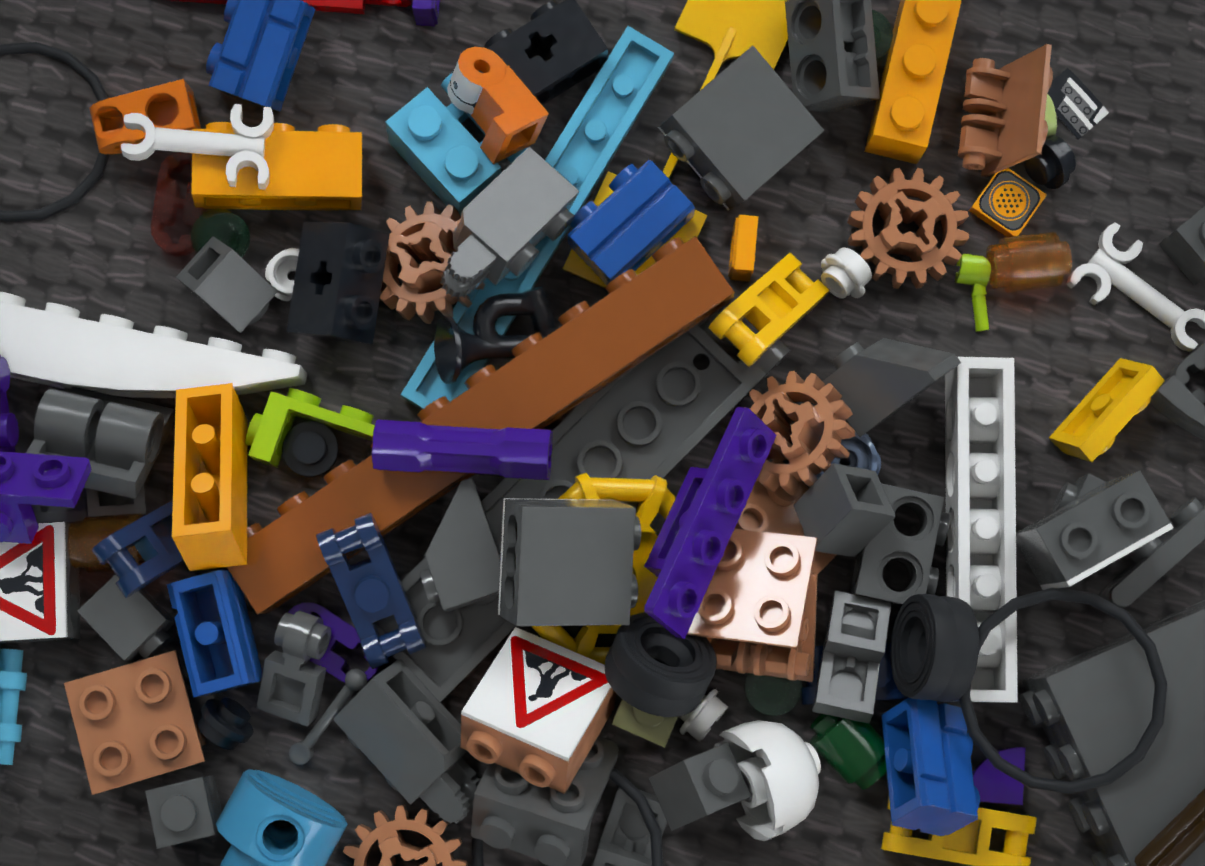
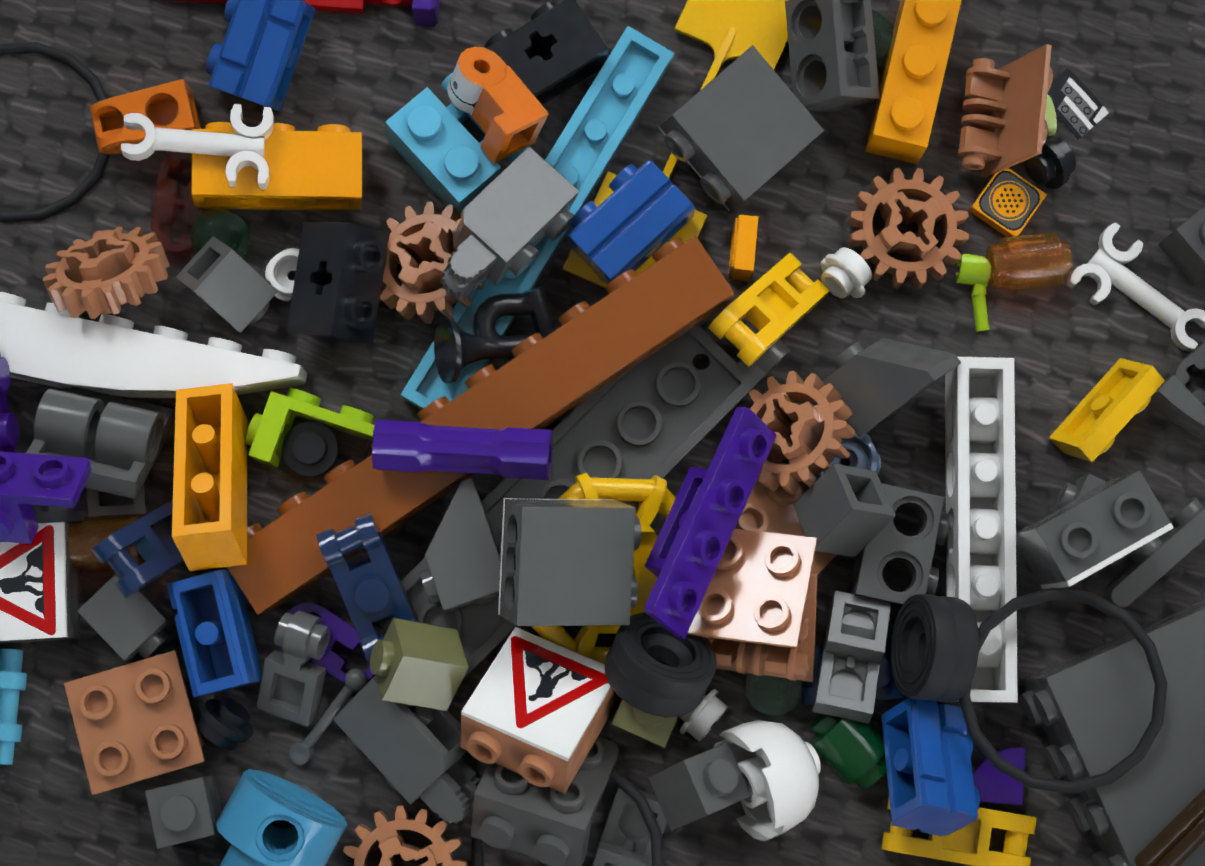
(106, 272): none -> nougat gear
(418, 664): none -> olive brick

